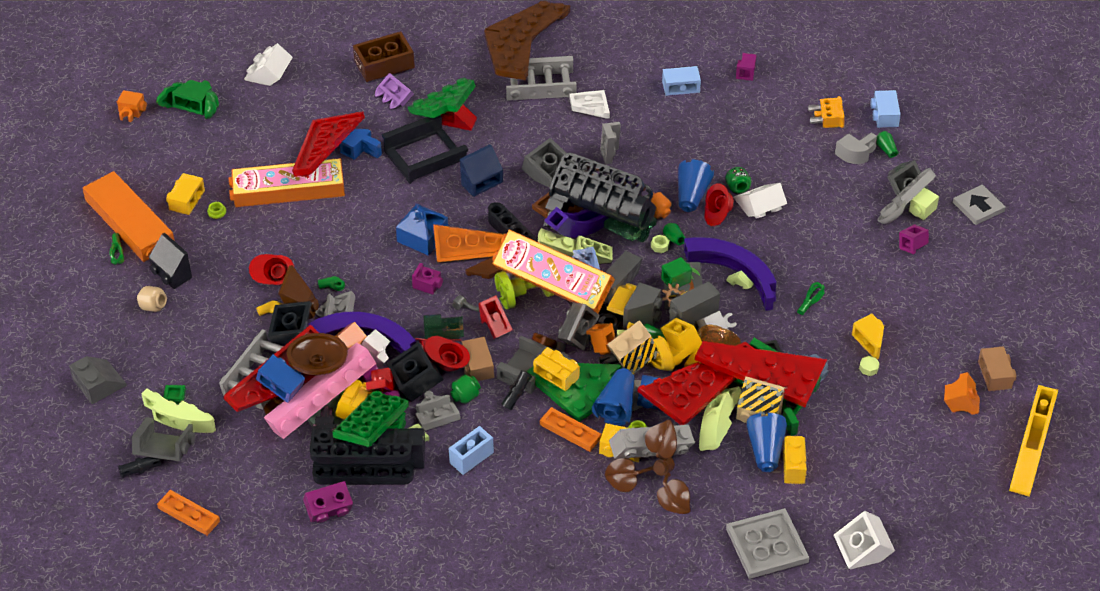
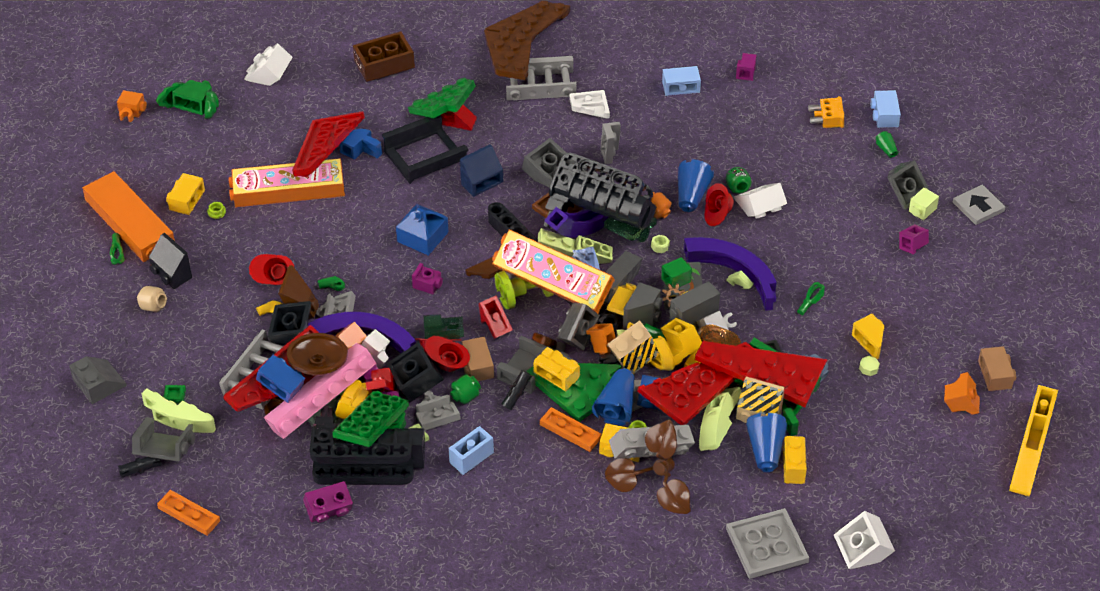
(393, 90): medium lavender plate -> none
(460, 301): dark grey hand -> none
(462, 243): orange wing -> none
(674, 233): green cone -> none
(855, 151): light grey brick -> none
(896, 208): light grey beam -> none

